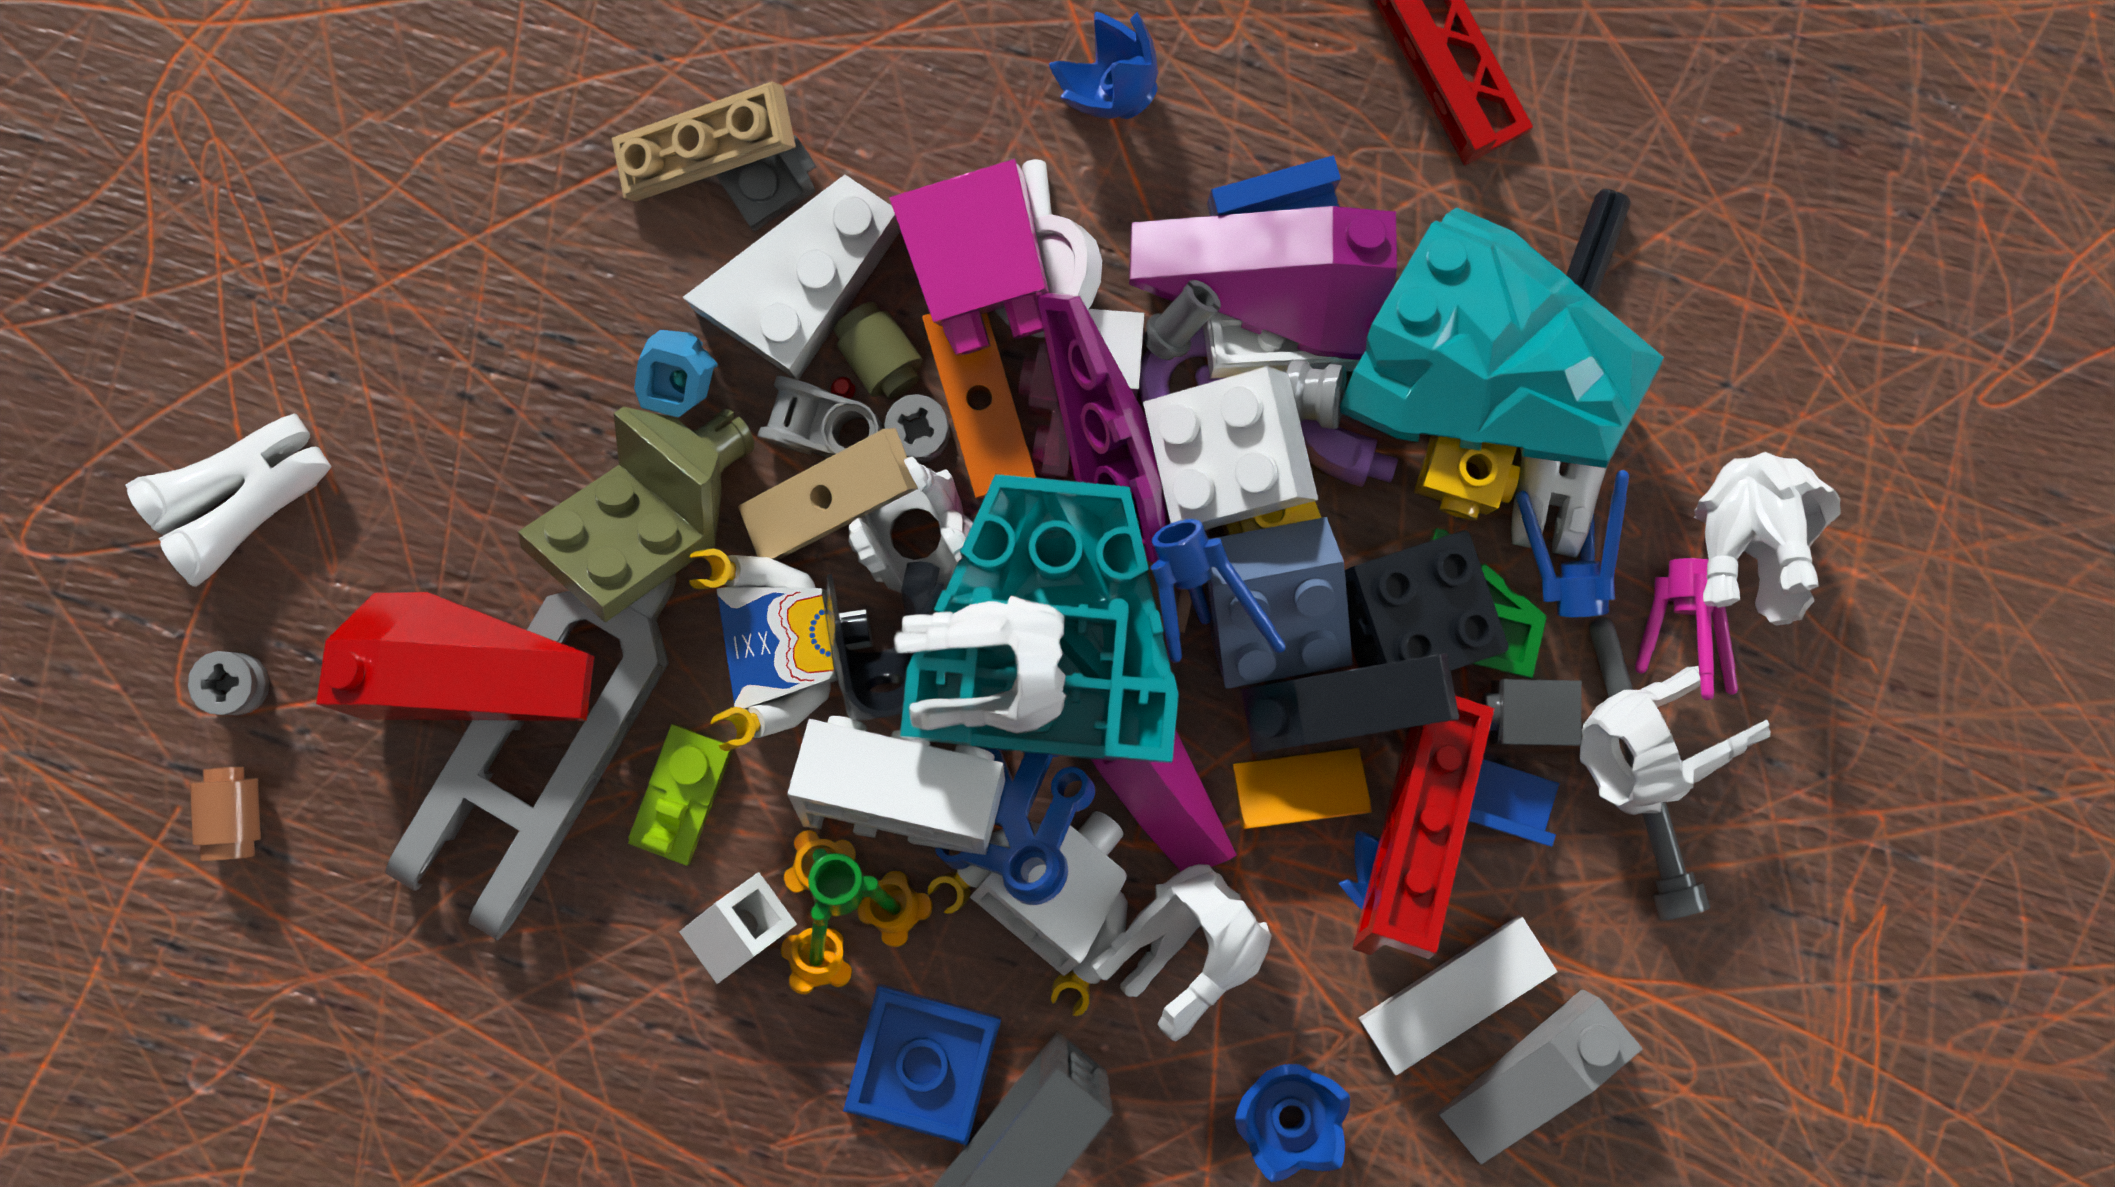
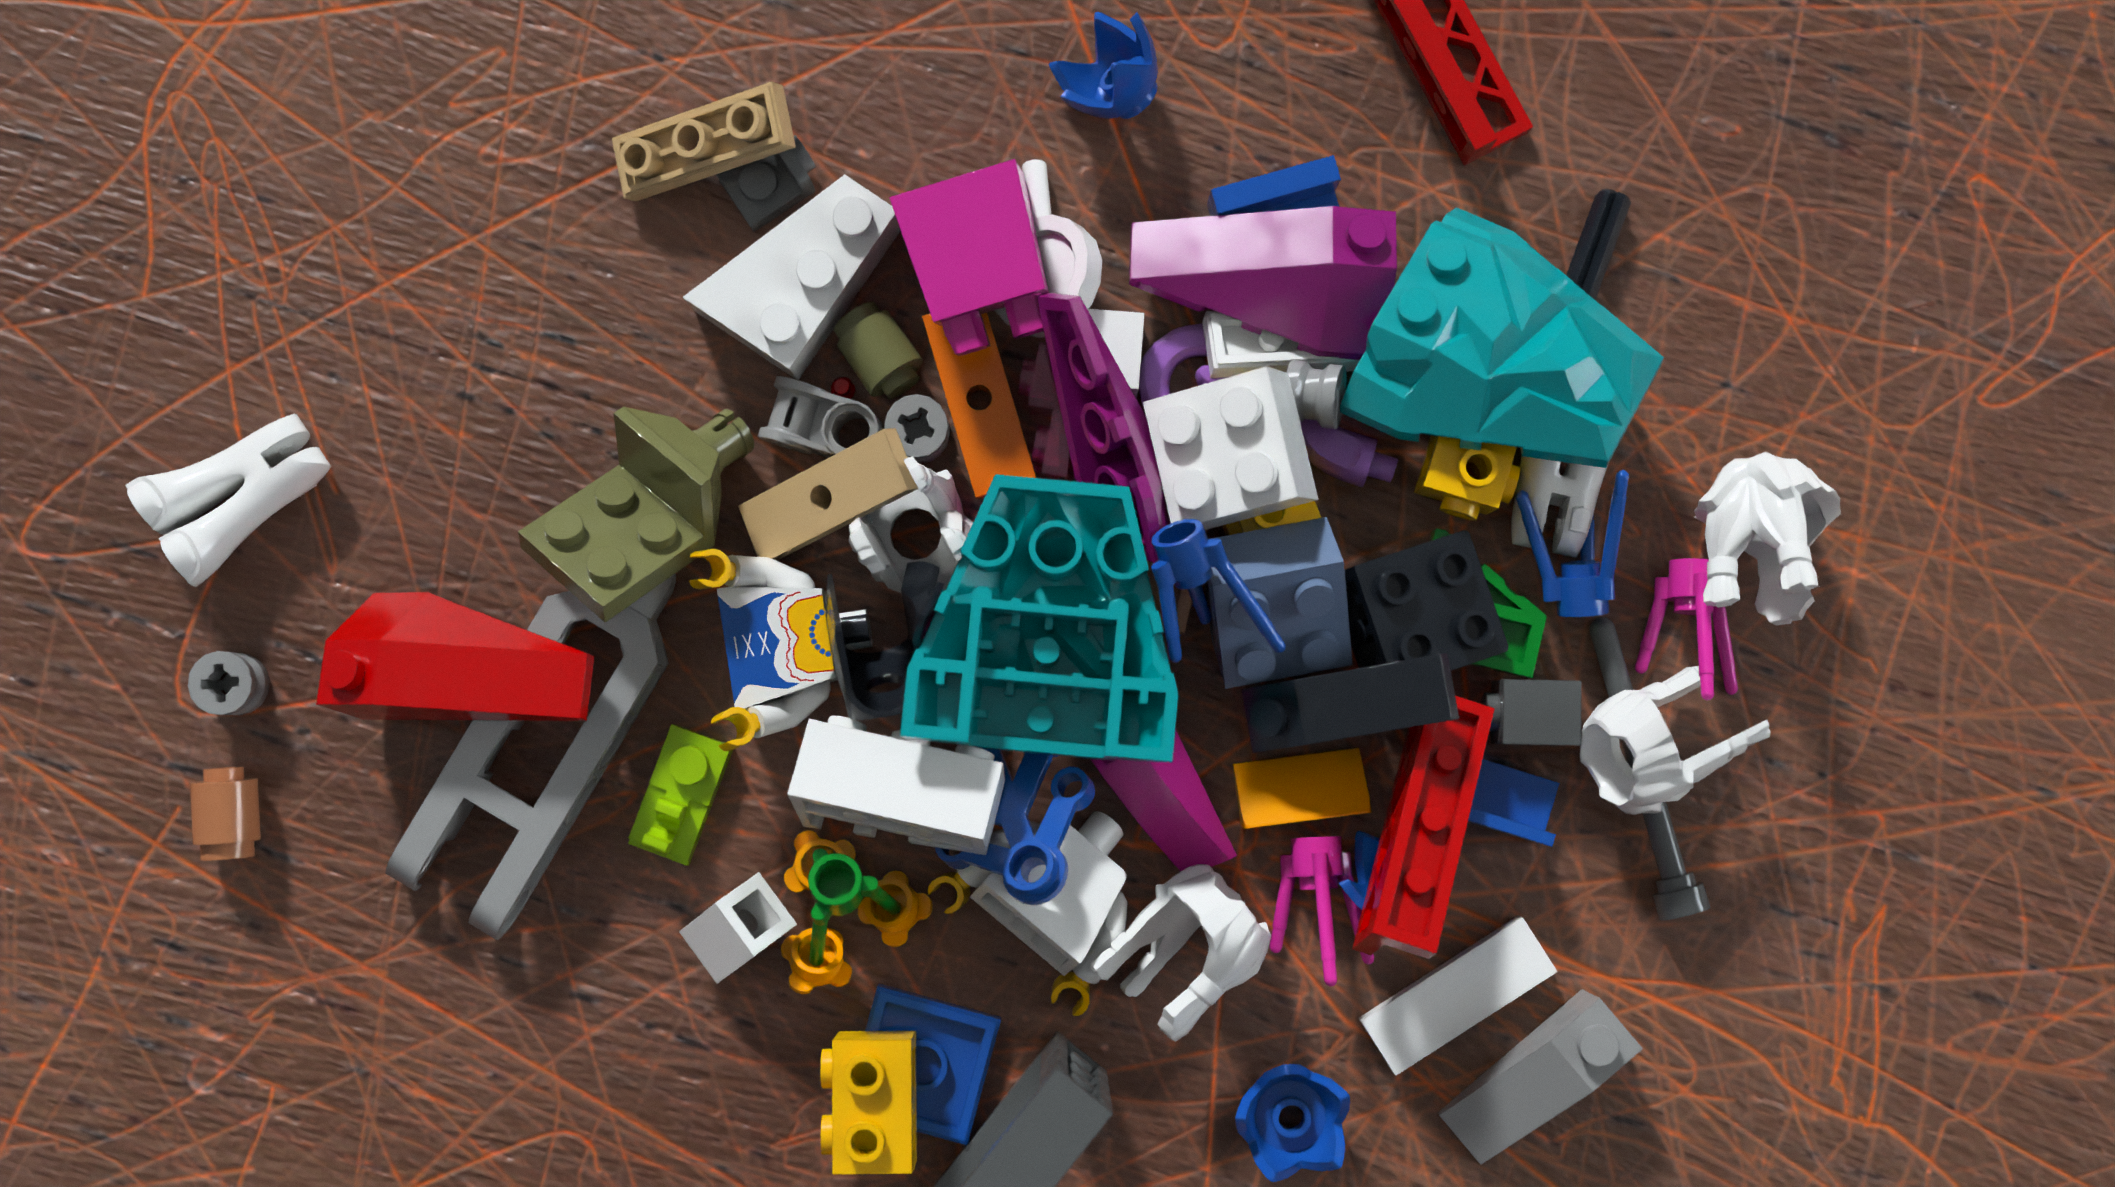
(673, 373): dark azure rock -> none
(871, 1102): none -> yellow brick
(1022, 624): white piece -> none
(1170, 332): dark grey pin -> none
(1318, 866): none -> dark pink plant

